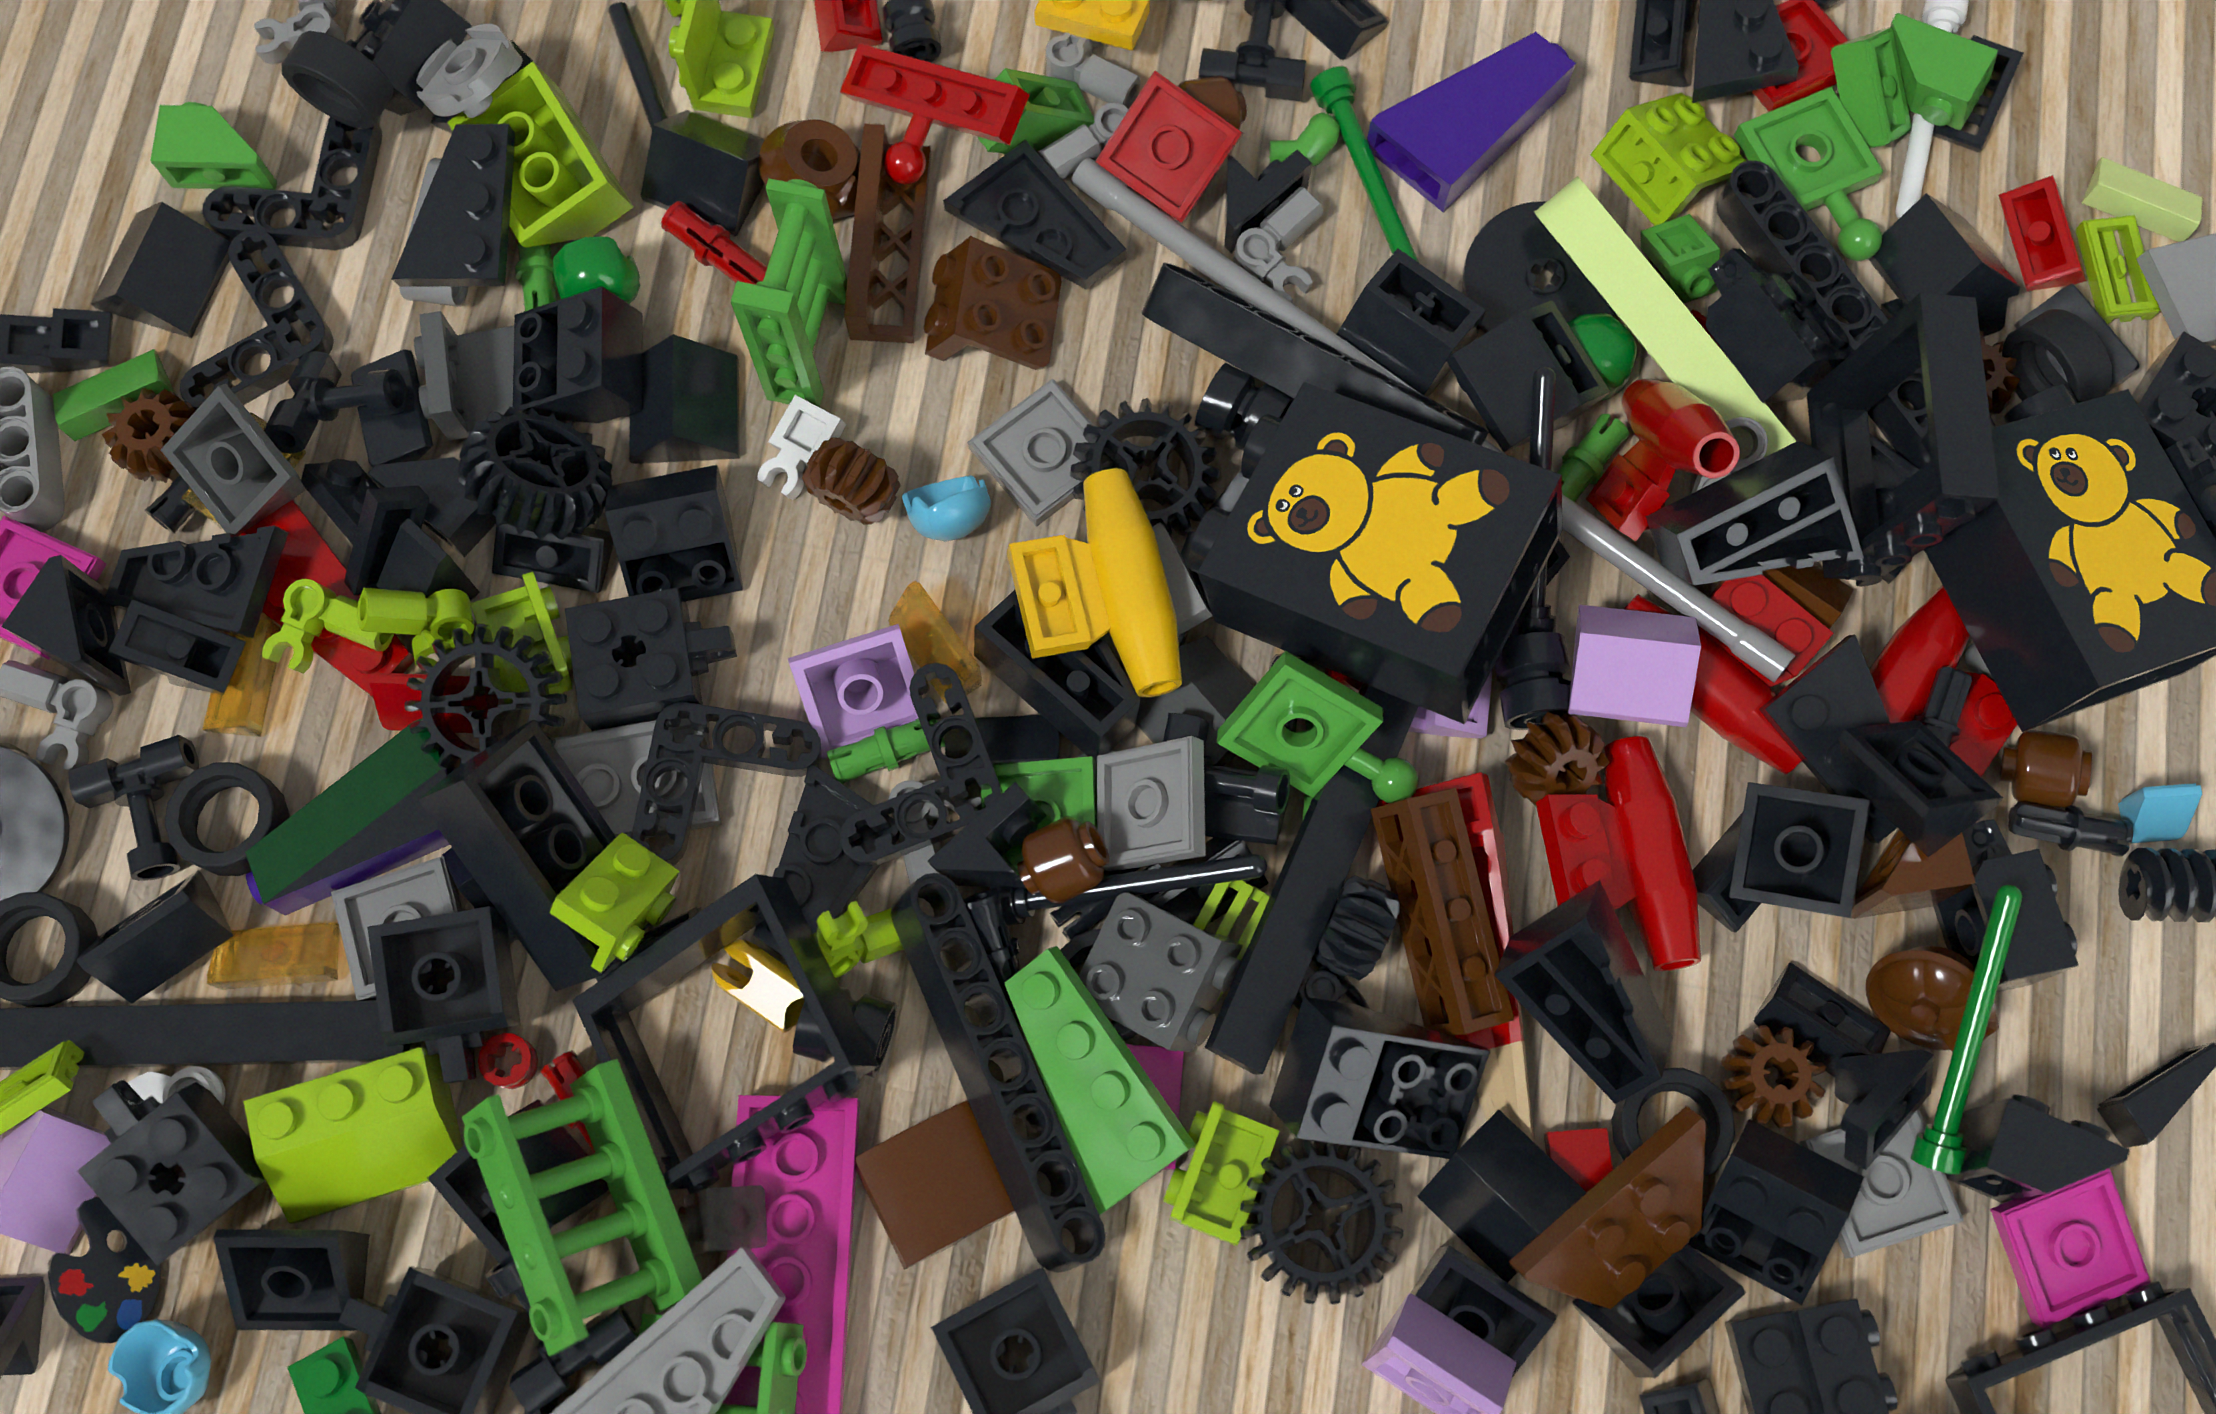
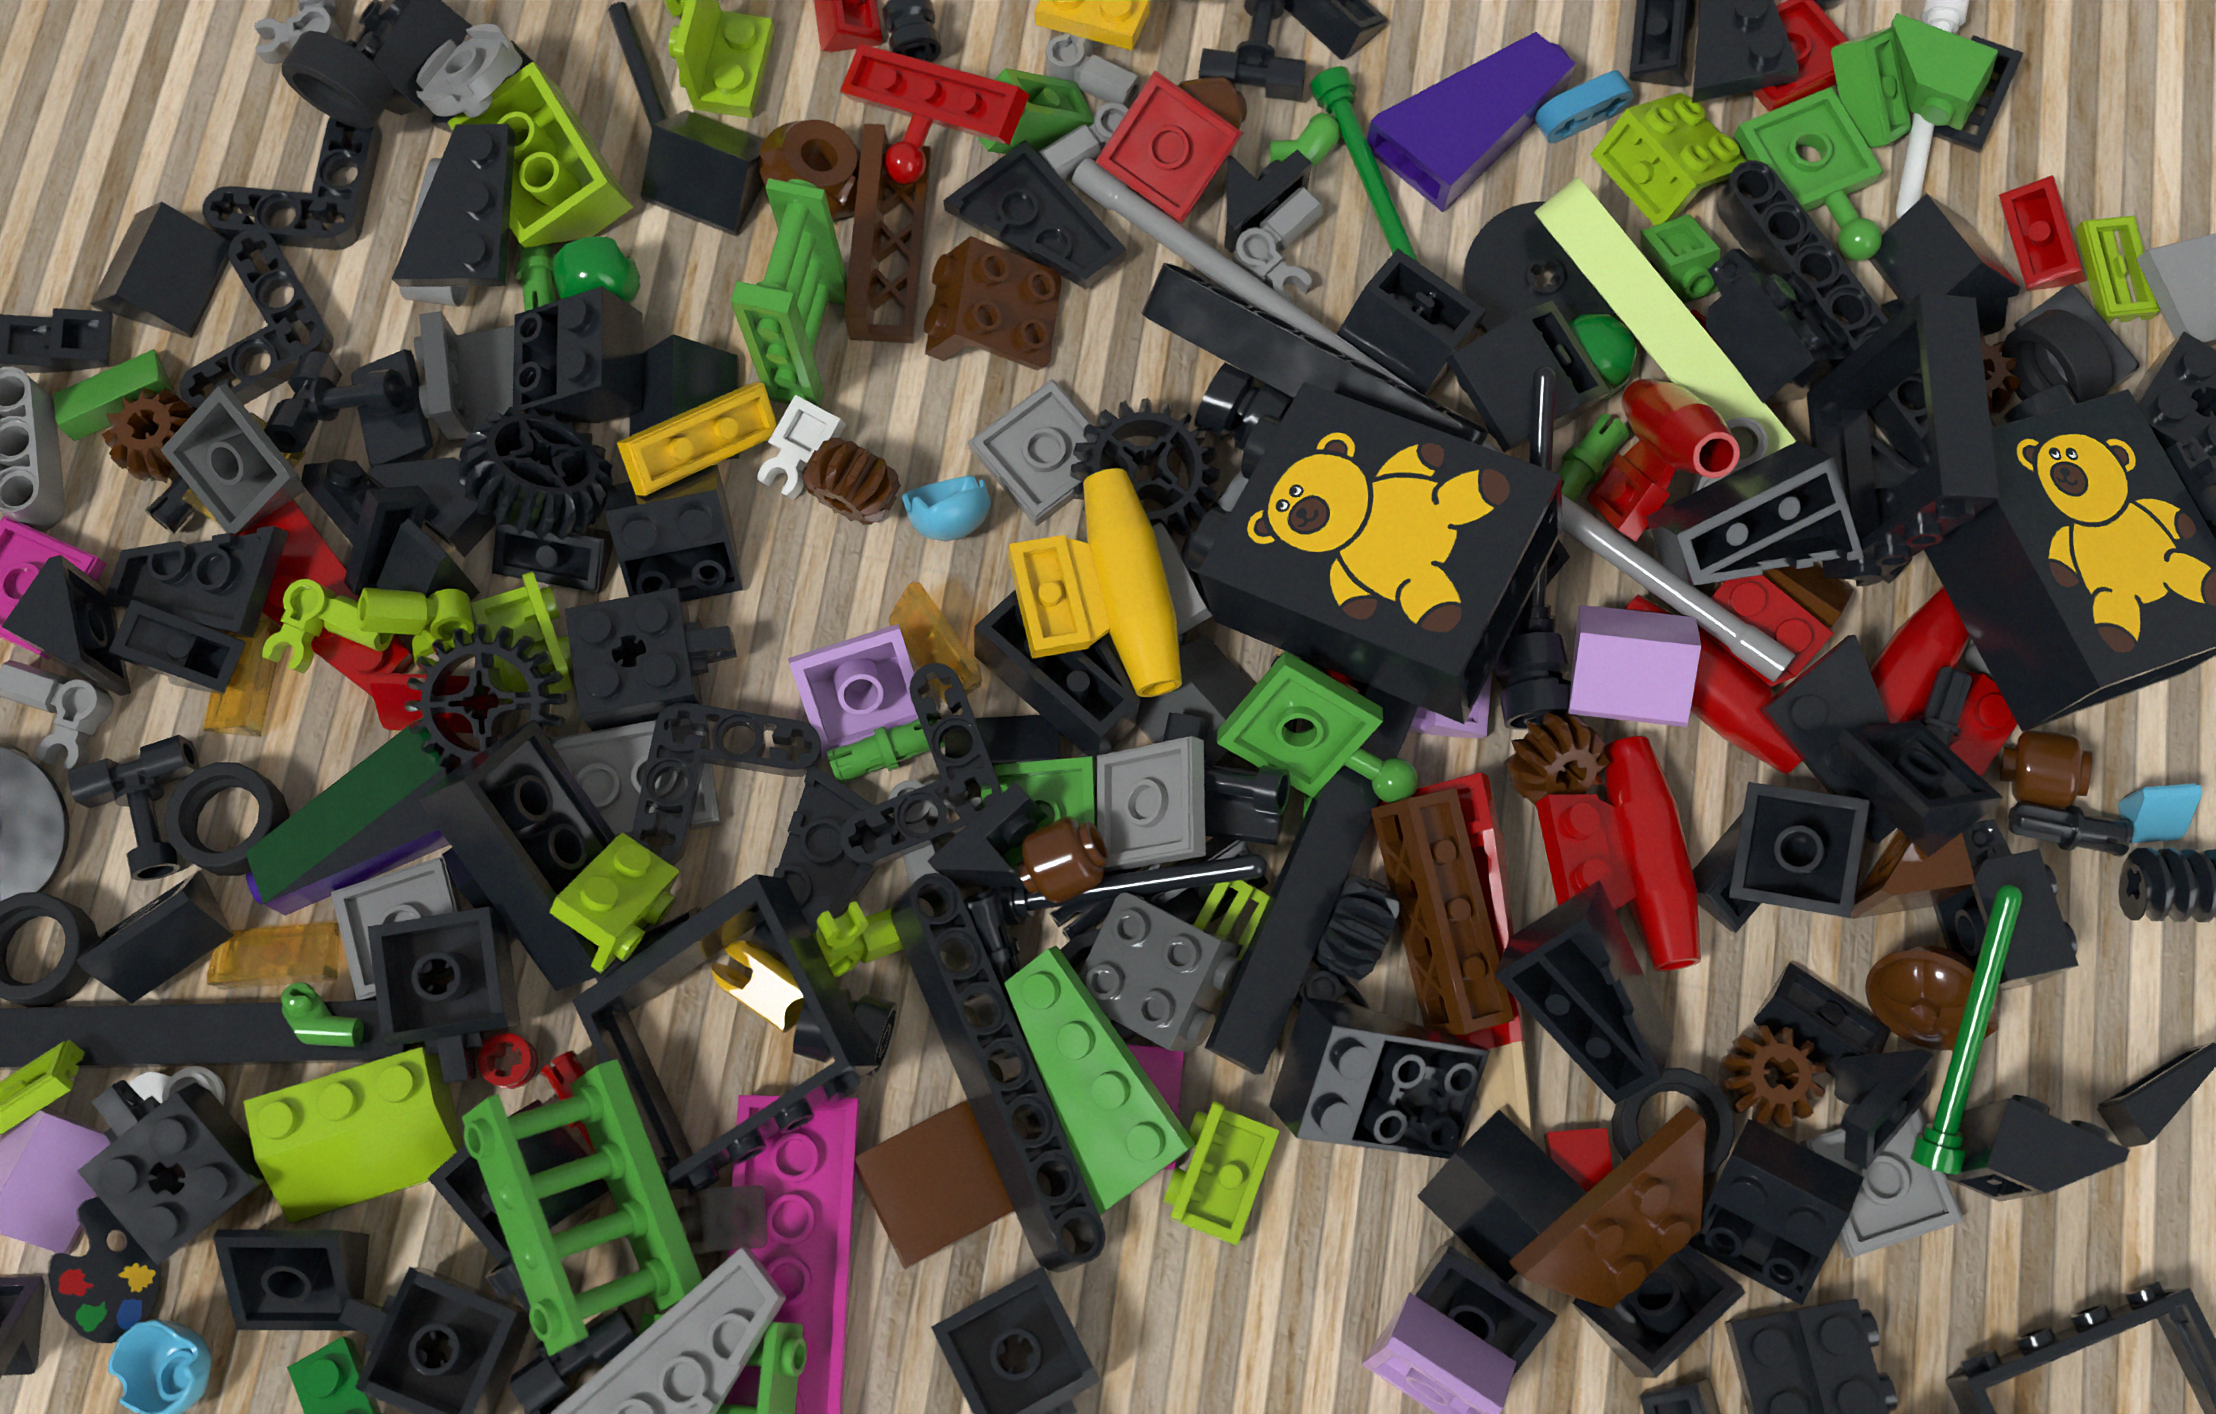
(202, 151): bright green slope -> none
(313, 1021): none -> bright green arm
(698, 438): none -> yellow tile
(725, 254): red pin -> none
(1333, 1246): black gear -> none
(1584, 106): none -> dark azure beam
(2070, 1248): dark pink plate -> none
(2153, 202): yellowish green slope -> none

